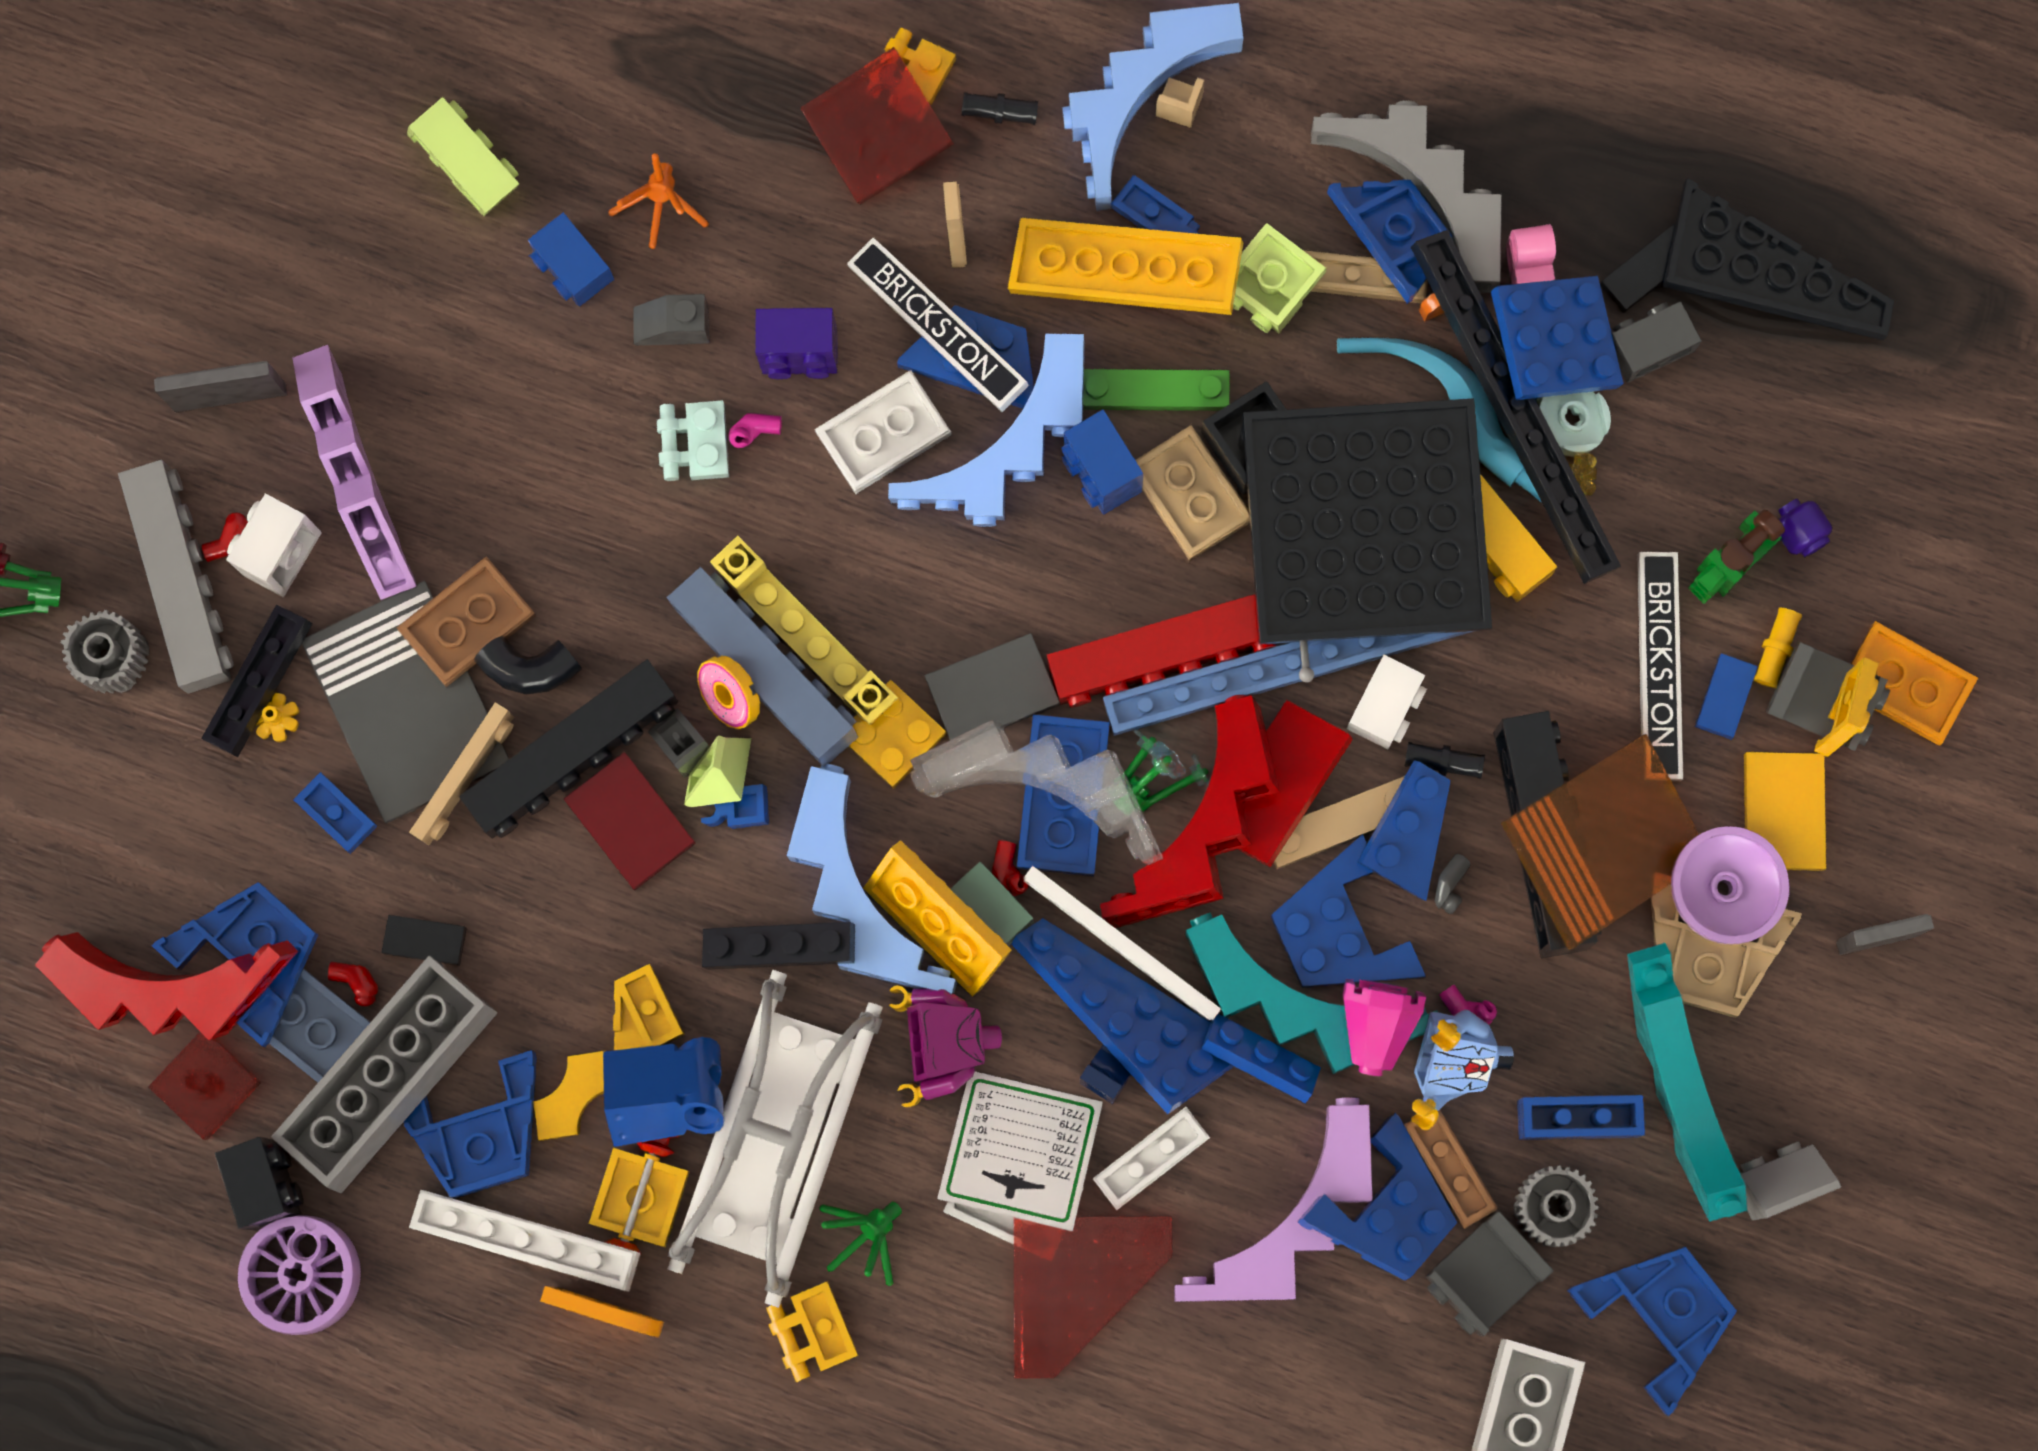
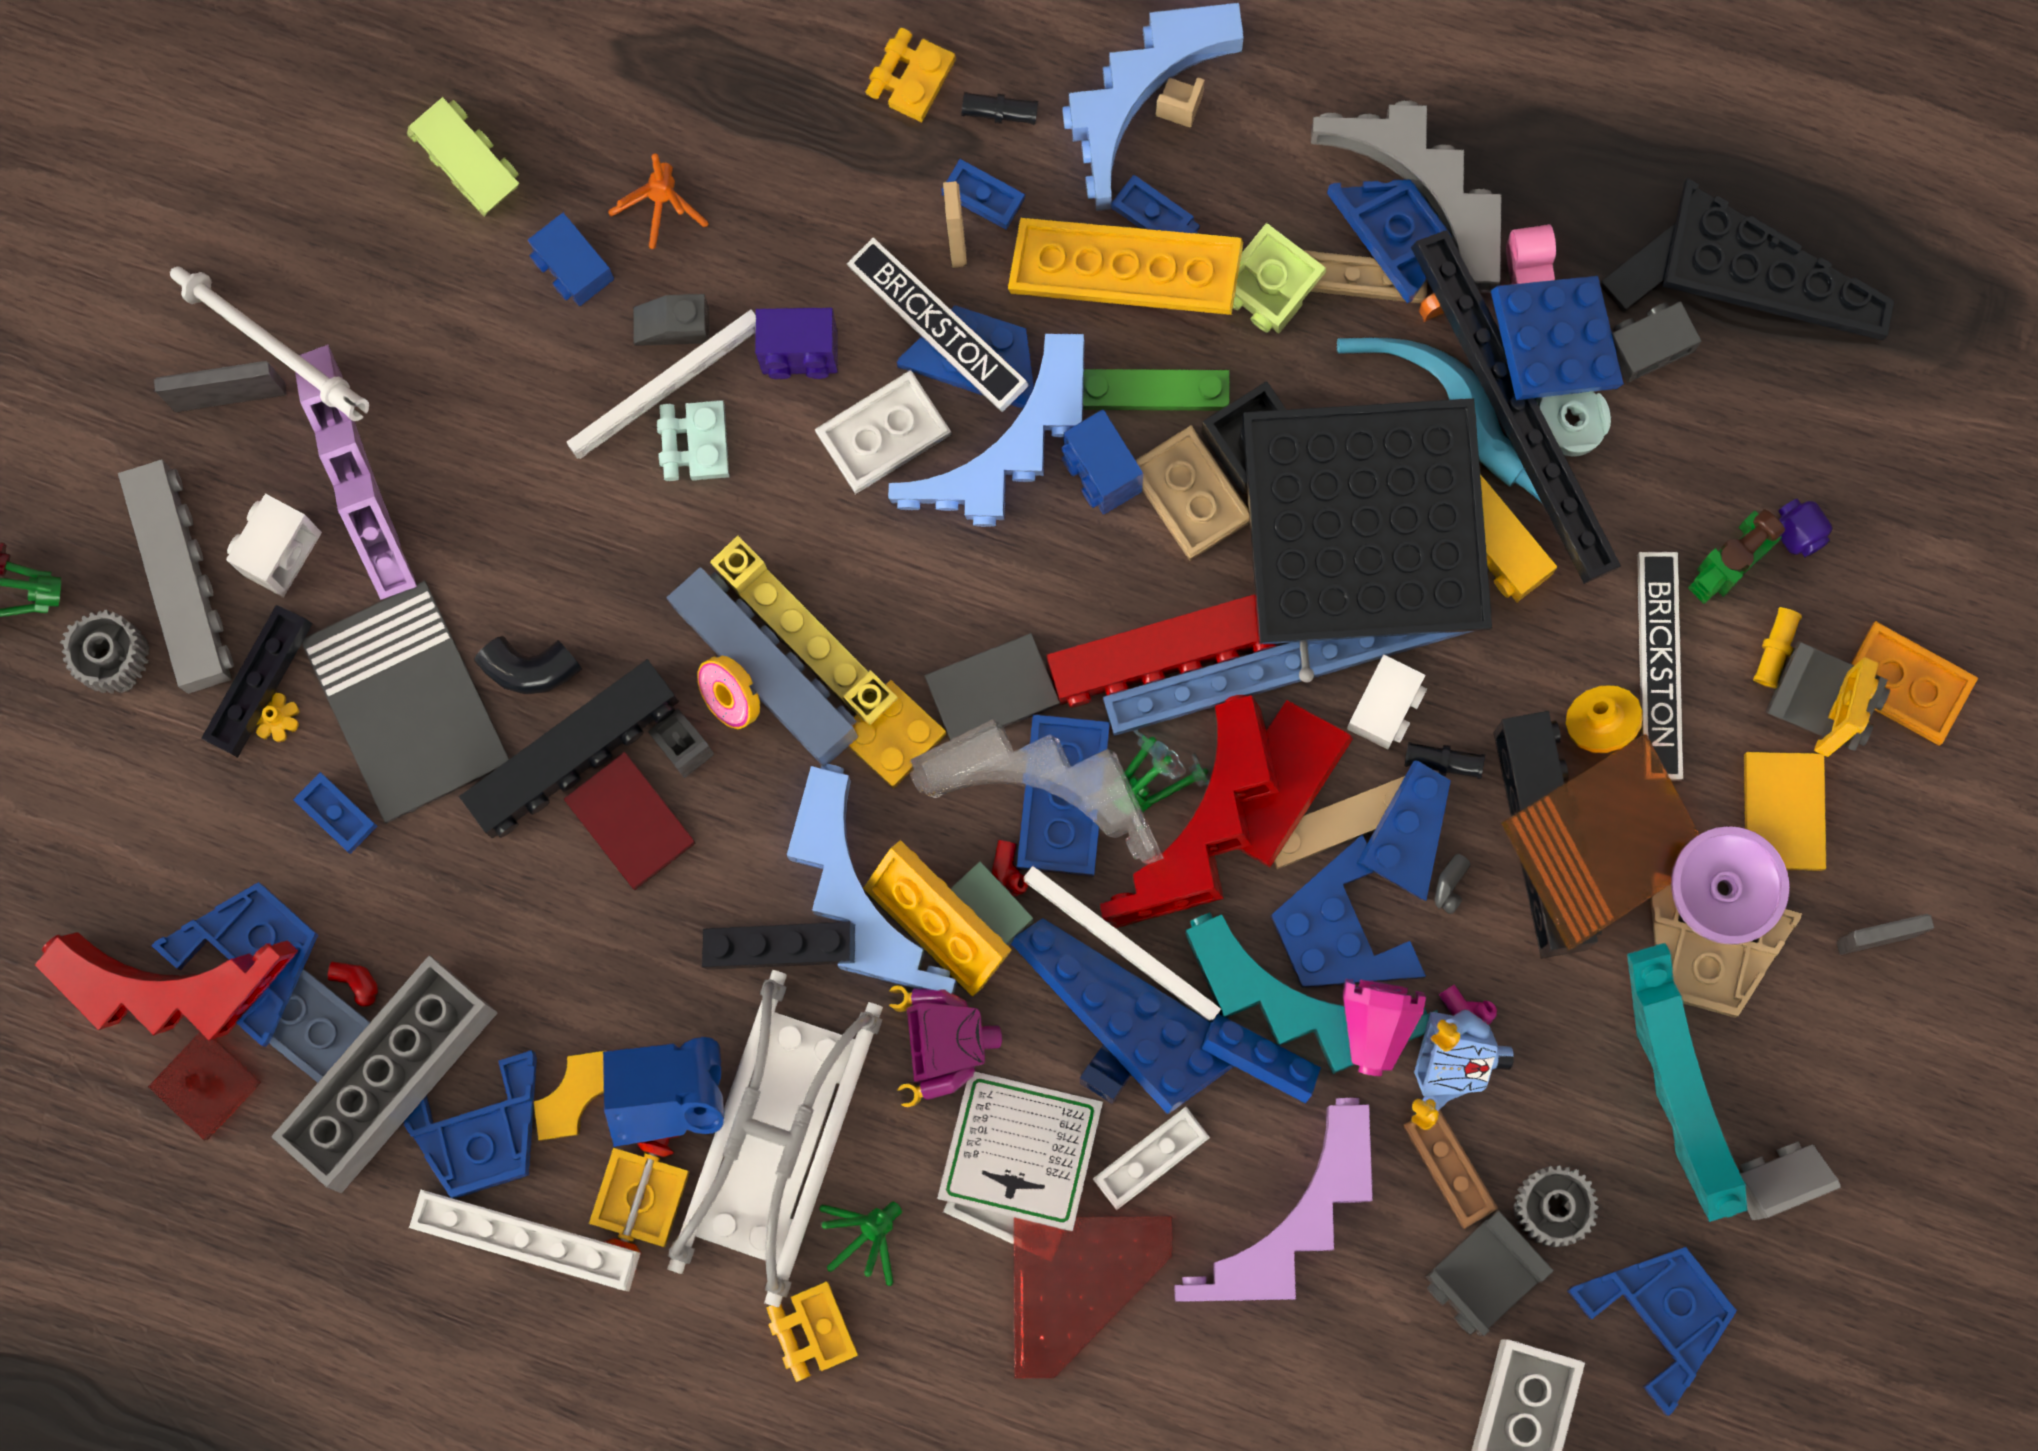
(218, 548): red arm -> none
(259, 1183): black brick -> none
(321, 1231): lavender piece -> none
(334, 391): none -> white bar
(424, 938): black tile -> none
(433, 820): tan plate -> none
(464, 620): medium nougat tile -> none
(602, 1311): light orange tile -> none
(642, 1012): yellow wing -> none
(663, 385): none -> white tile
(719, 773): yellowish green slope -> none
(745, 813): blue plate -> none
(751, 426): dark pink arm -> none
(877, 125): clear red plate -> none
(986, 194): none -> blue plate
(1402, 1219): blue wing -> none
(1580, 1117): blue brick -> none
(1585, 471): clear yellow plant -> none
(1604, 719): none -> yellow piece
(1726, 696): blue tile -> none

